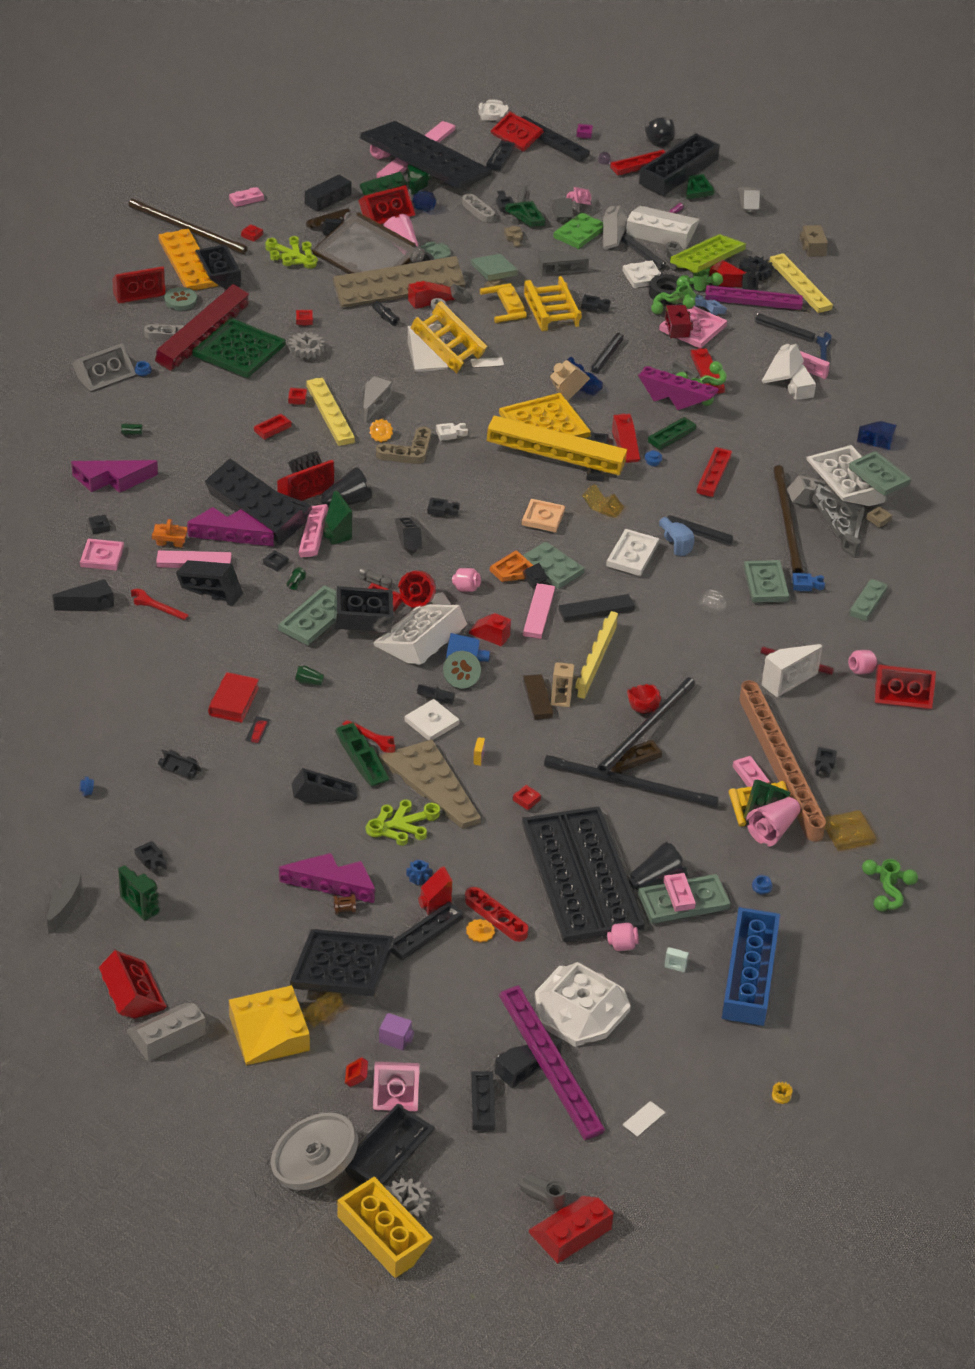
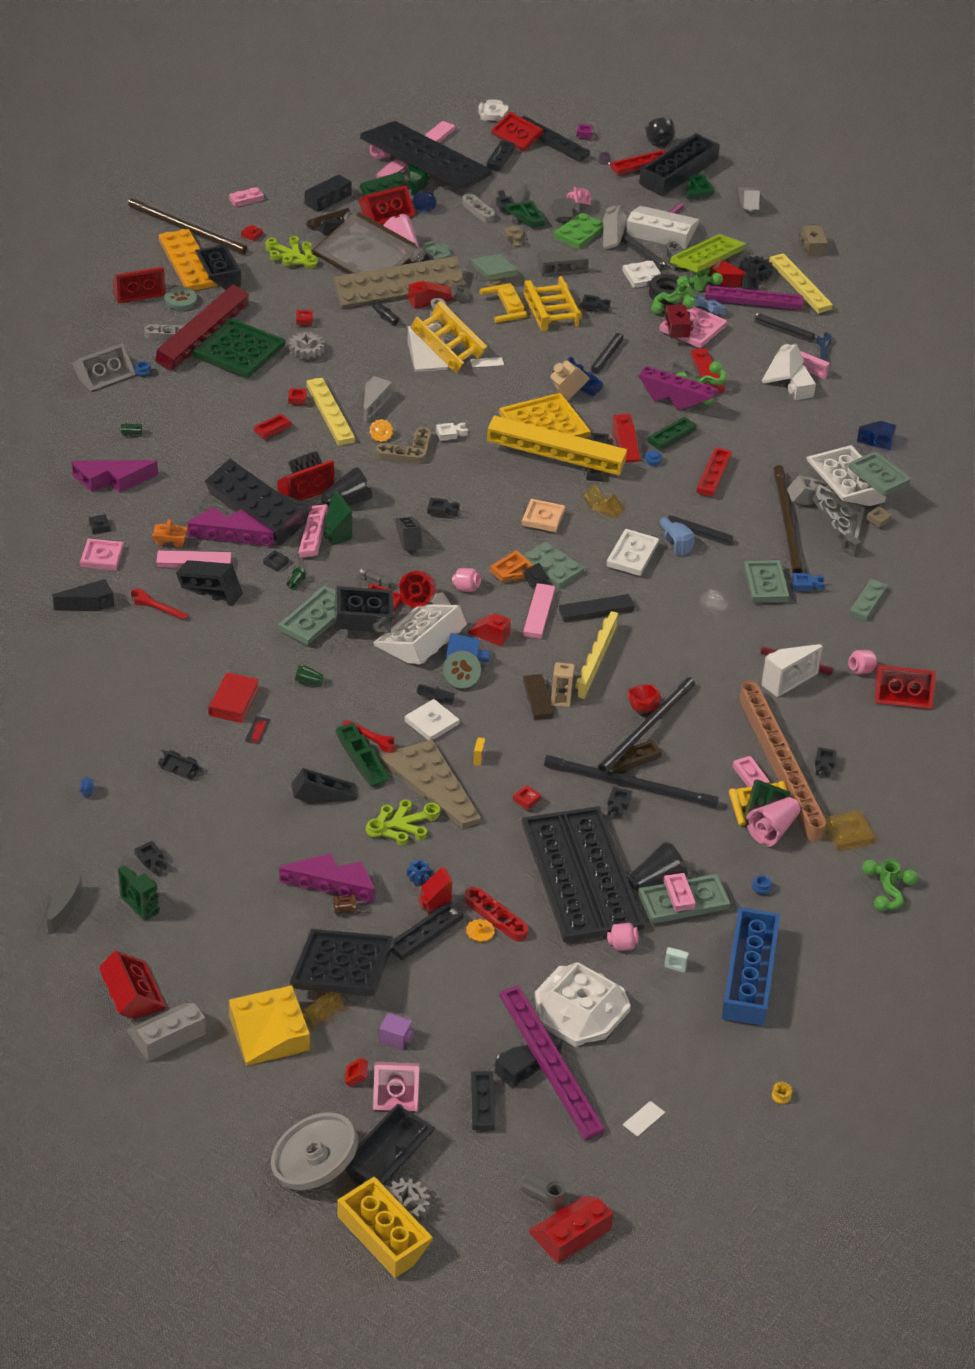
(618, 800): none -> black plate

